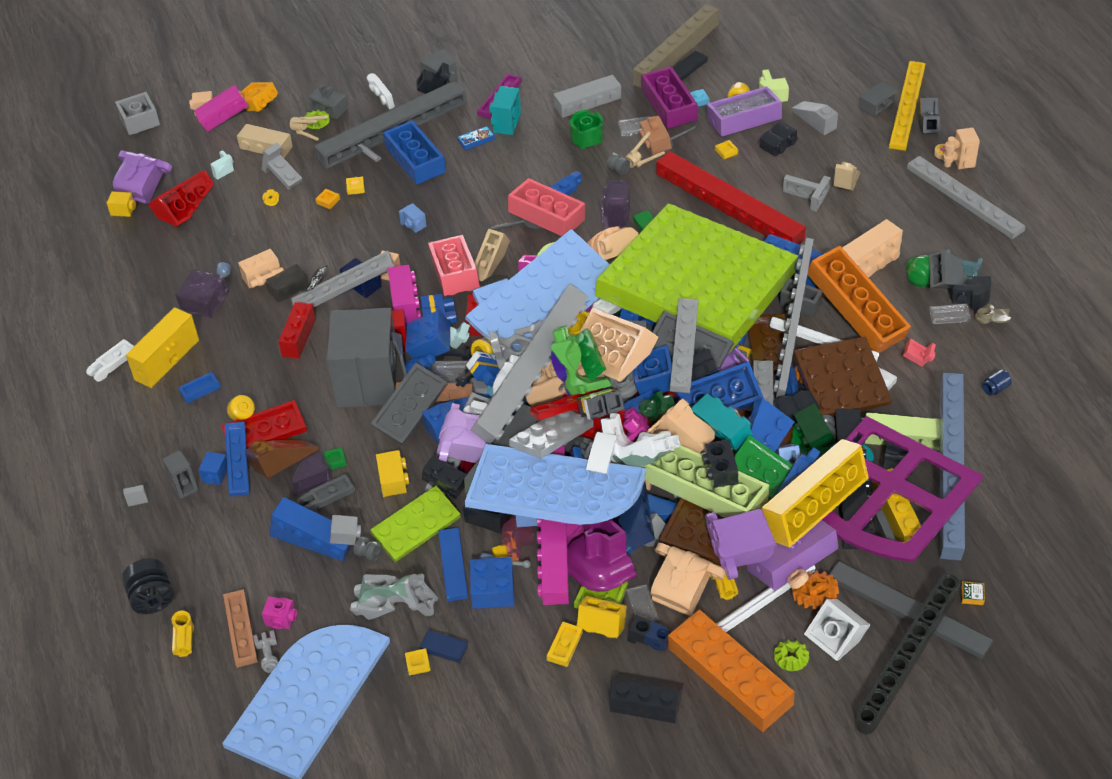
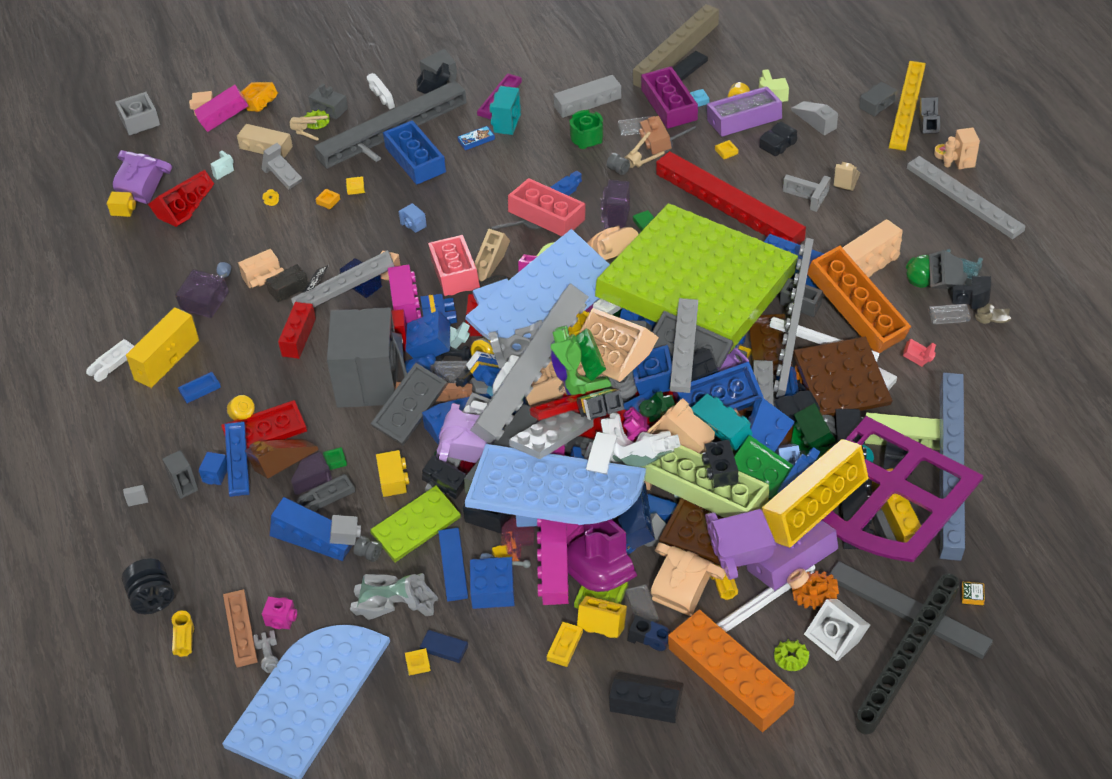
(996, 382): dark blue brick -> none

